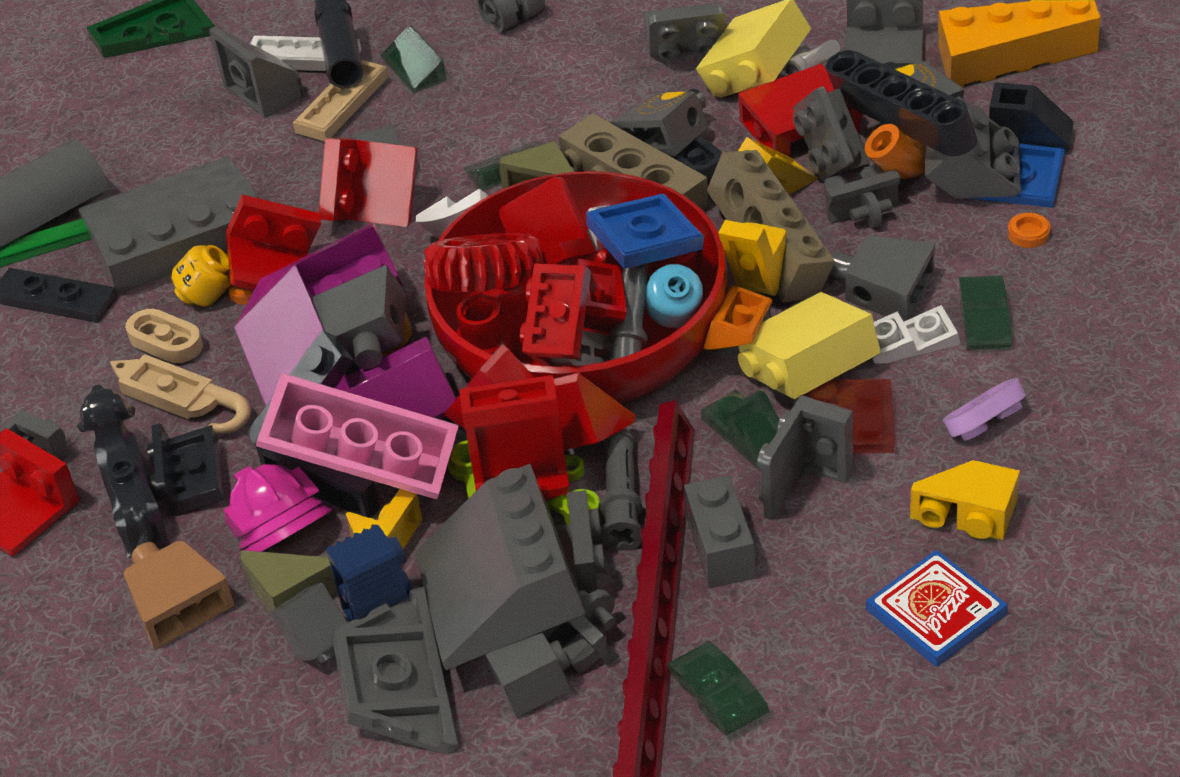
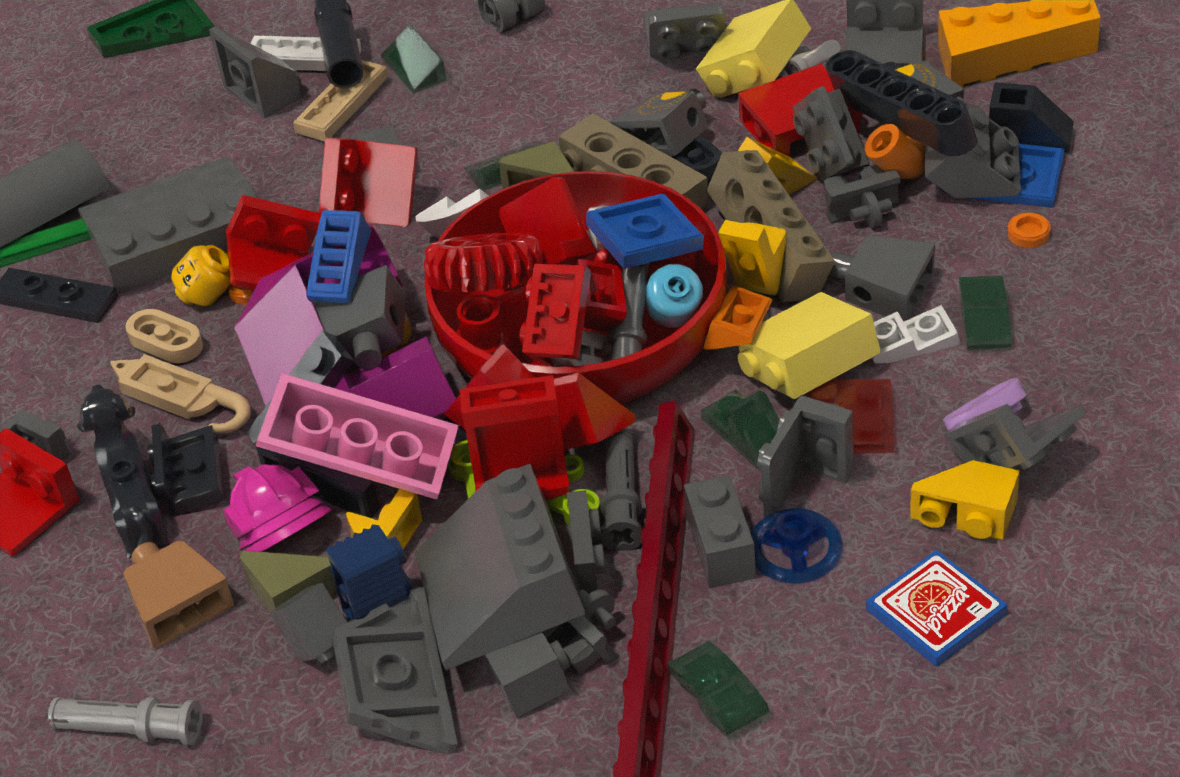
(147, 719): none -> light grey pin
(337, 229): none -> blue slope
(794, 534): none -> clear blue piece
(1003, 440): none -> dark grey bracket

